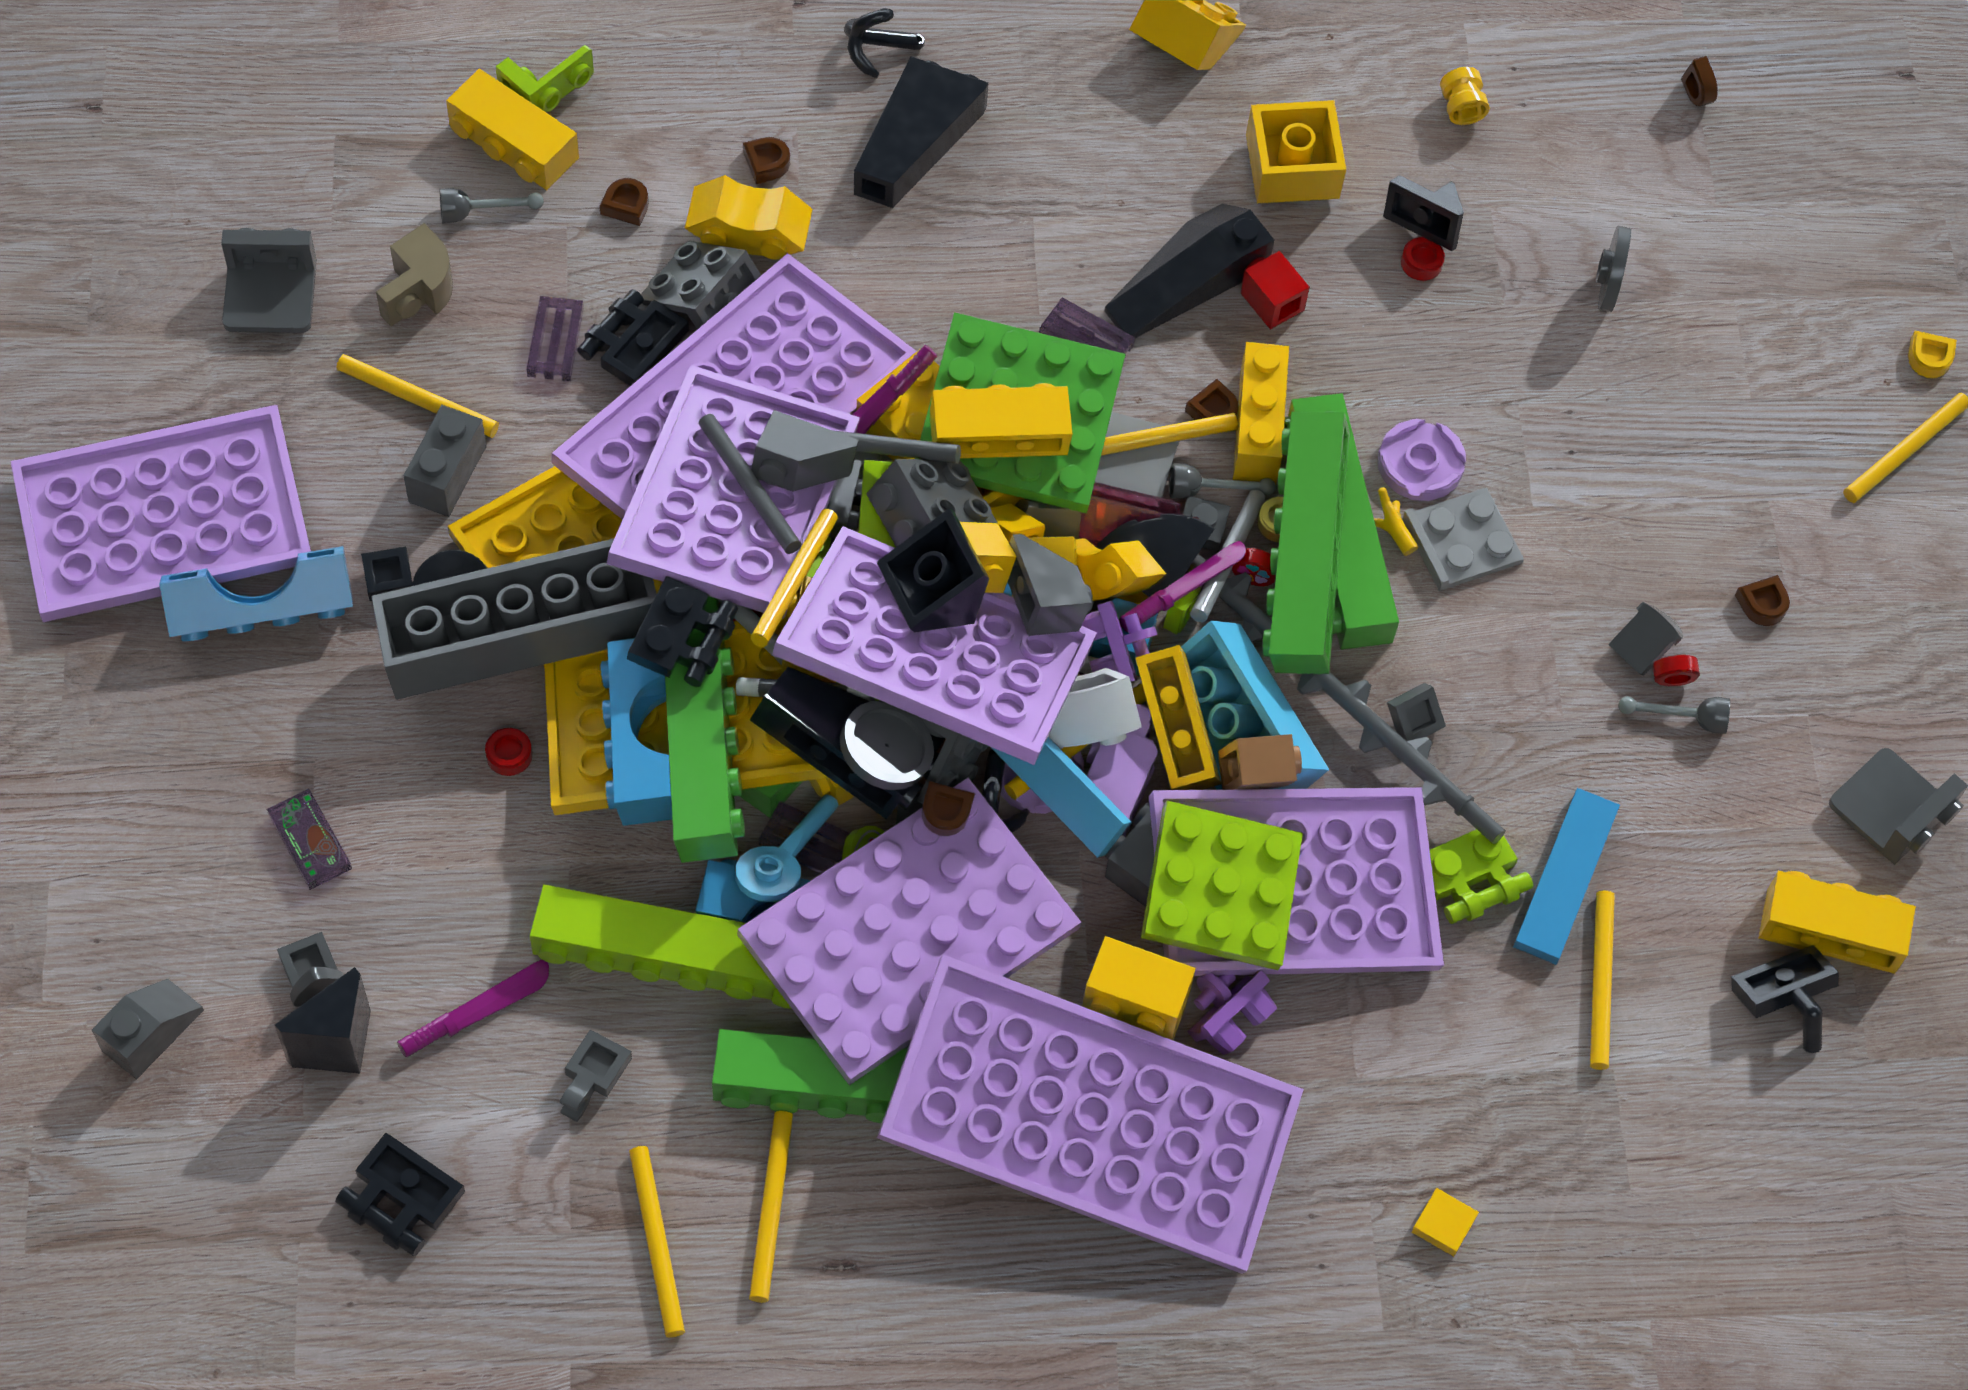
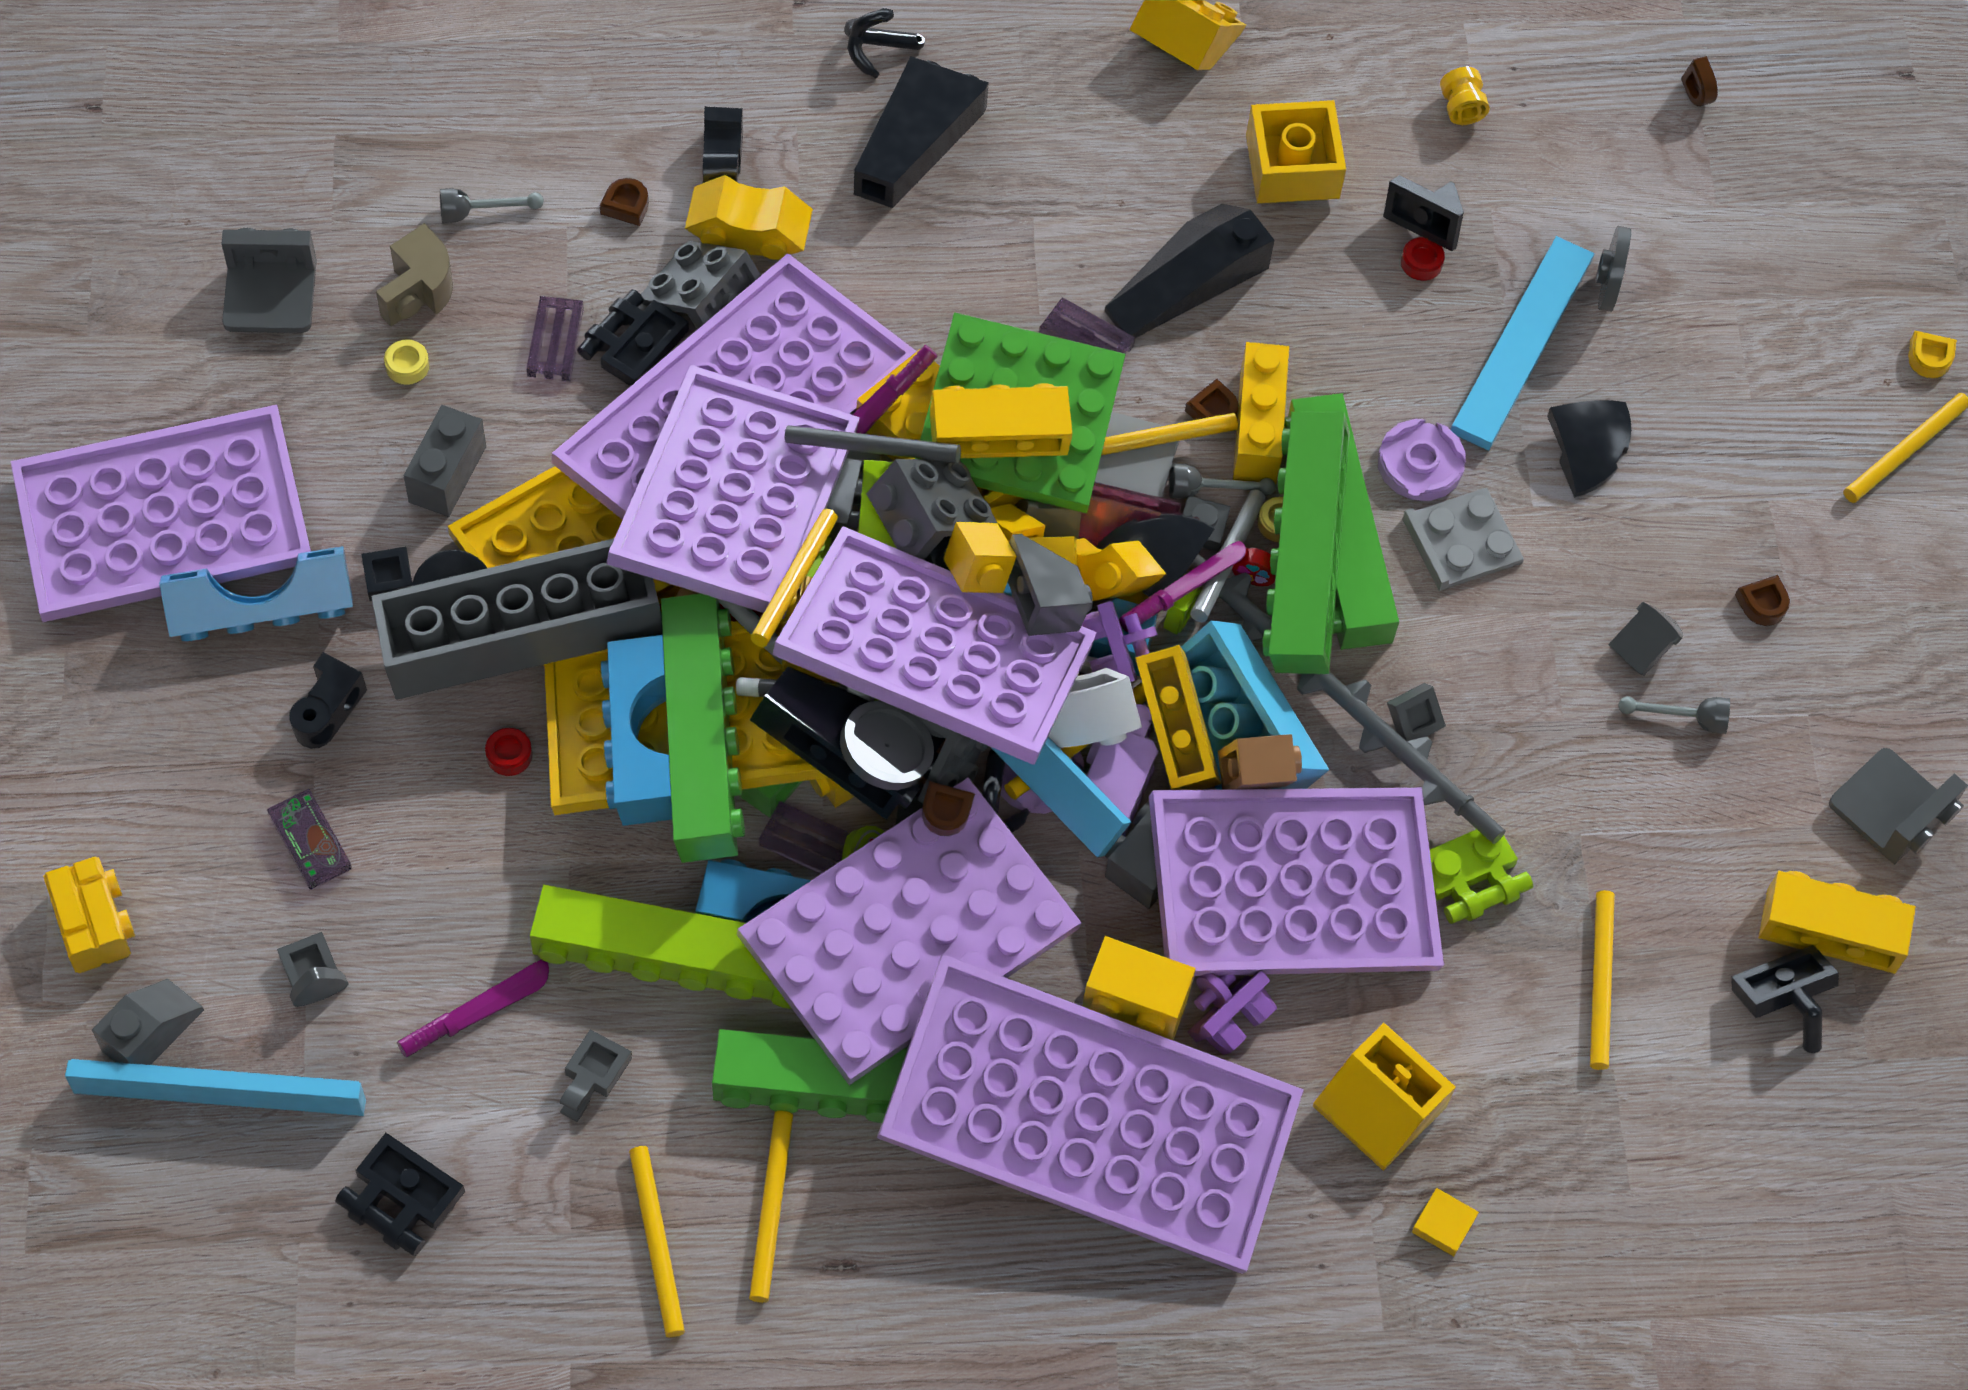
(88, 914): none -> yellow brick
(215, 1087): none -> medium azure tile
(328, 703): none -> black leg
(328, 1028): black slope -> none
(406, 362): none -> light yellow tile
(406, 390): yellow bar -> none
(512, 129): yellow brick -> none
(553, 86): lime bracket -> none
(669, 625): black plate -> none
(722, 142): none -> black leg
(750, 484): dark grey bar -> none
(767, 158): reddish brown tile -> none
(773, 871): medium azure piece -> none
(801, 453): dark grey slope -> none
(936, 576): black slope -> none
(1222, 885): lime plate -> none
(1274, 289): red brick -> none
(1384, 1096): none -> yellow slope
(1394, 524): yellow bar -> none
(1522, 343): none -> medium azure tile
(1566, 876): dark azure tile -> none
(1590, 441): none -> black brick
(1676, 670): red tile -> none

